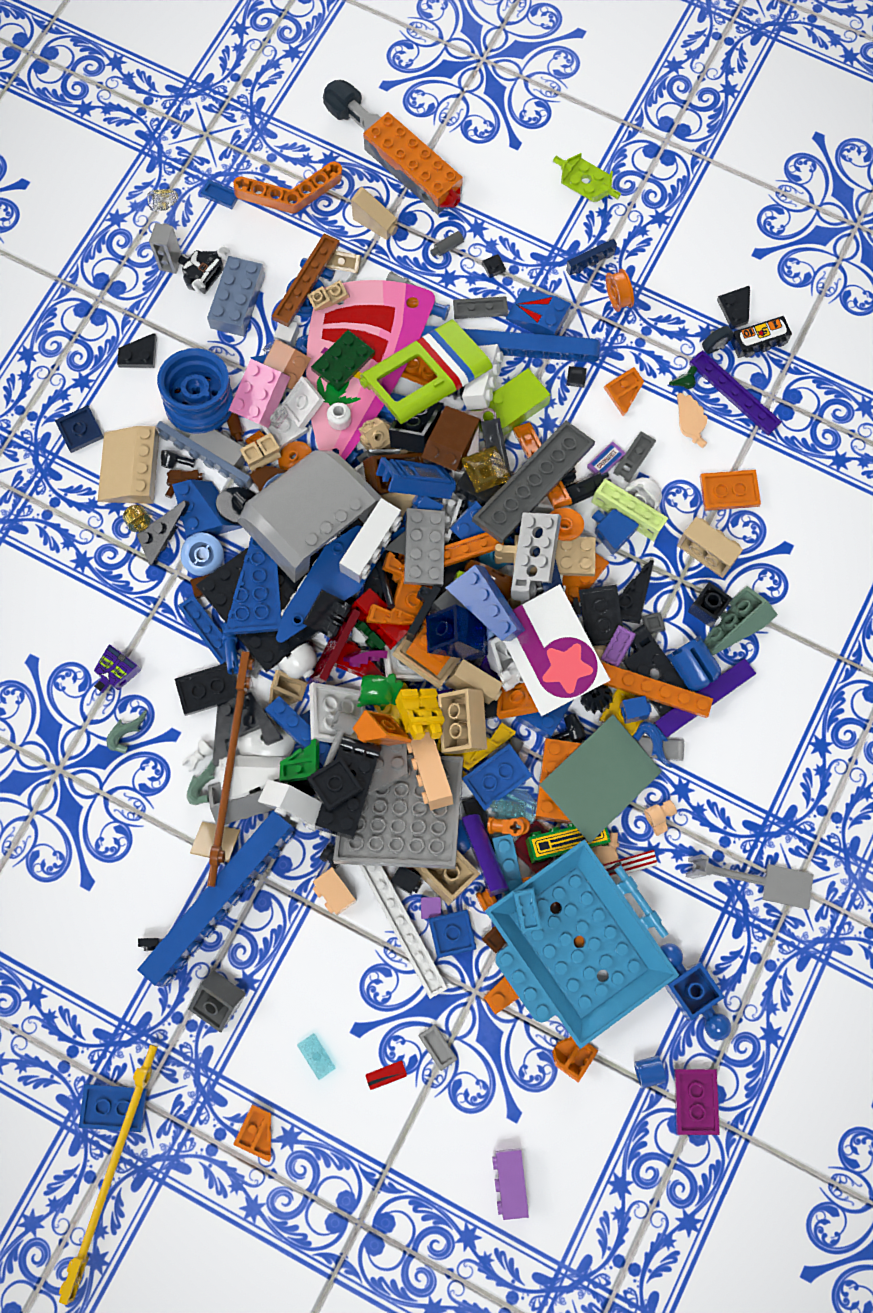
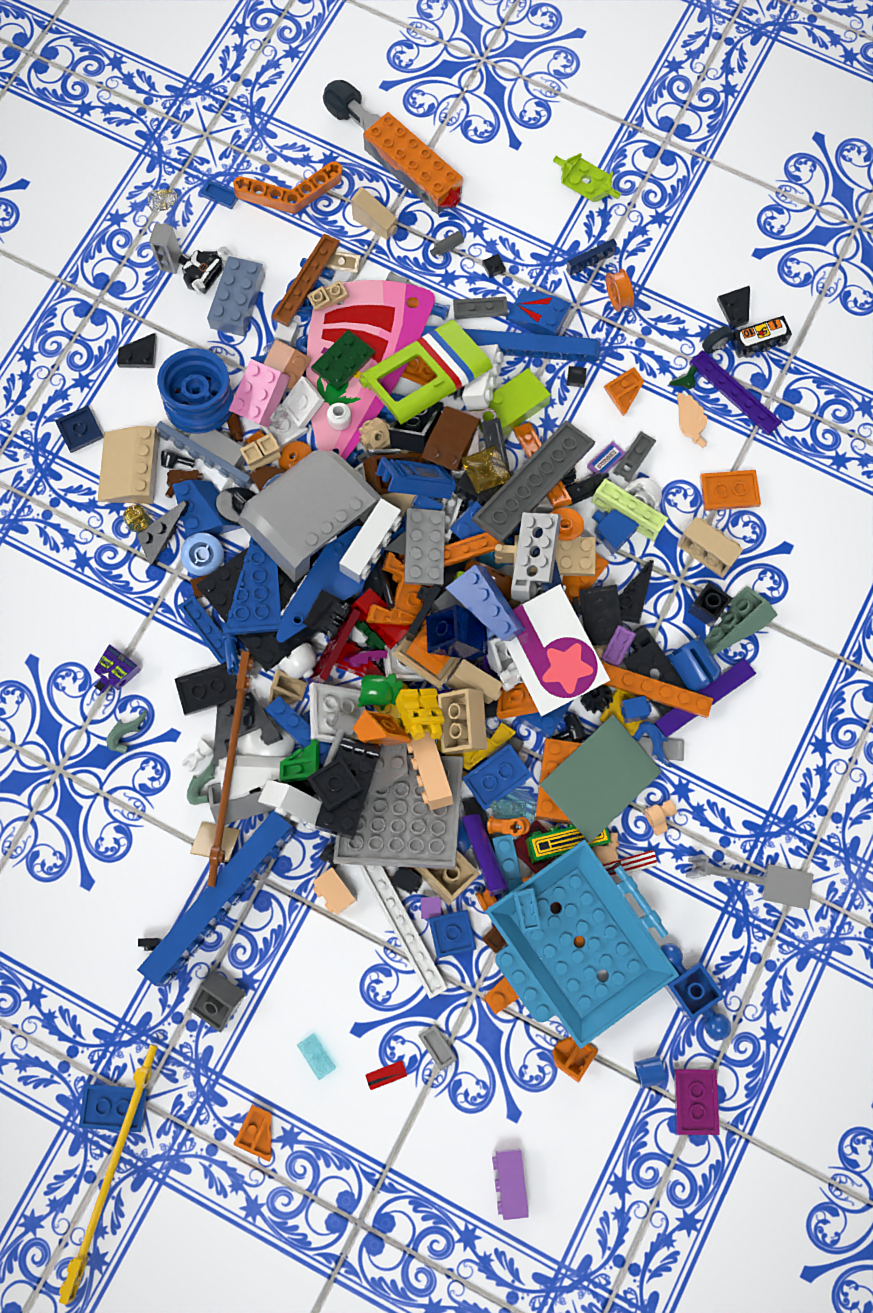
(653, 623): dark grey tile -> none

